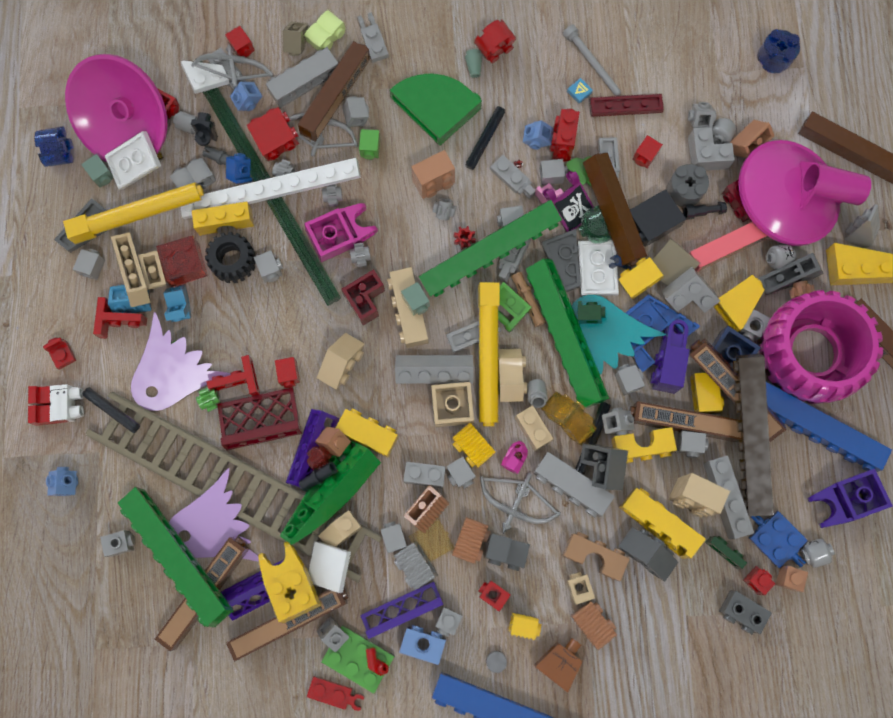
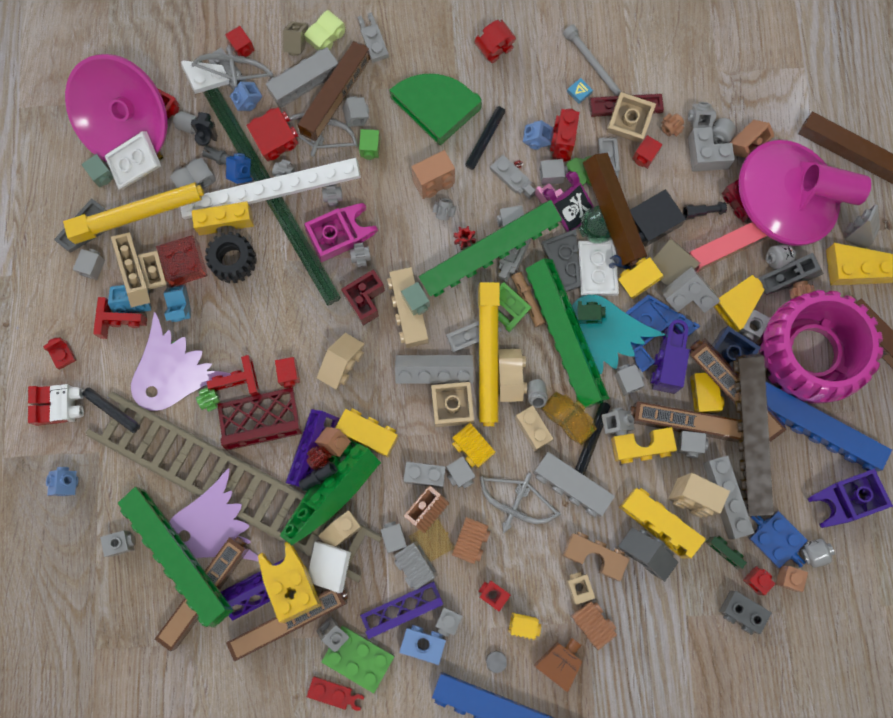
(53, 146): clear blue brick -> none
(268, 266): light grey brick -> none
(374, 664): red arm -> none
(474, 61): sand green cone -> none
(507, 551): dark grey brick -> none
(515, 457): dark pink rock -> none
(608, 465): dark grey brick -> none
(631, 117): none -> tan brick
(672, 124): none -> nougat gear
(688, 184): dark grey brick -> none
(778, 51): clear blue brick -> none

